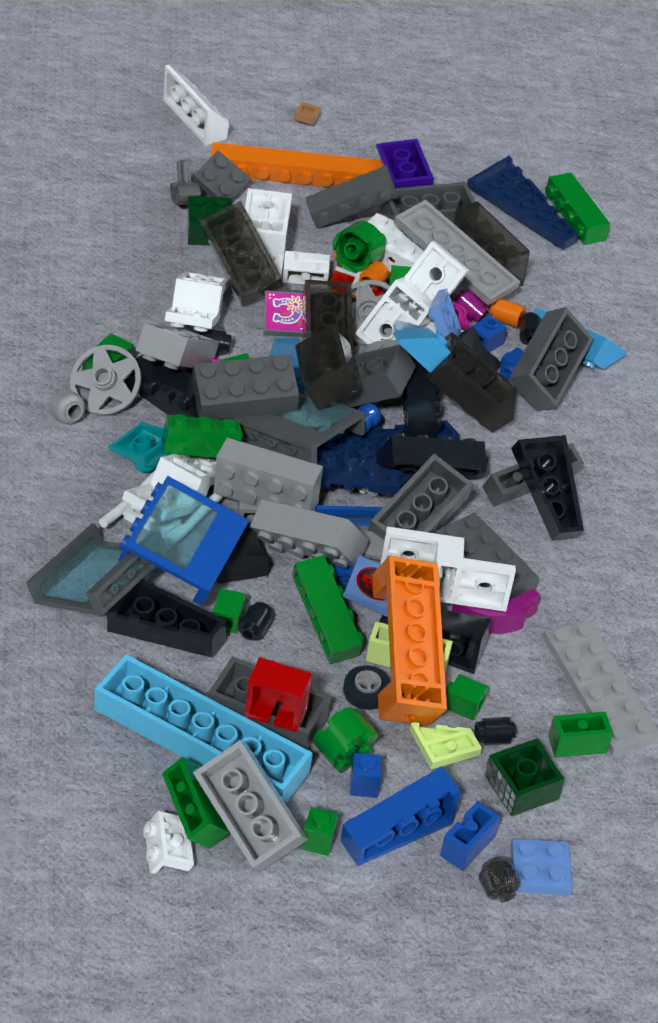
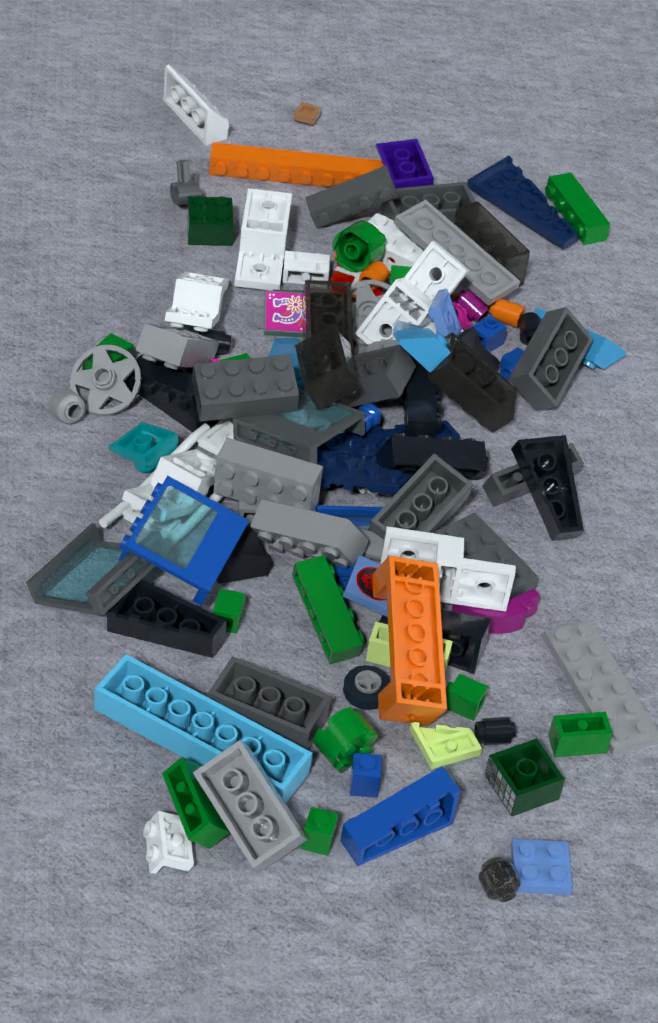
(197, 435): green brick -> none
(220, 177): dark grey plate -> none
(241, 253): clear smoke brick -> none
(255, 621): black brick -> none
(275, 683): red piece -> none
(468, 839): blue brick -> none

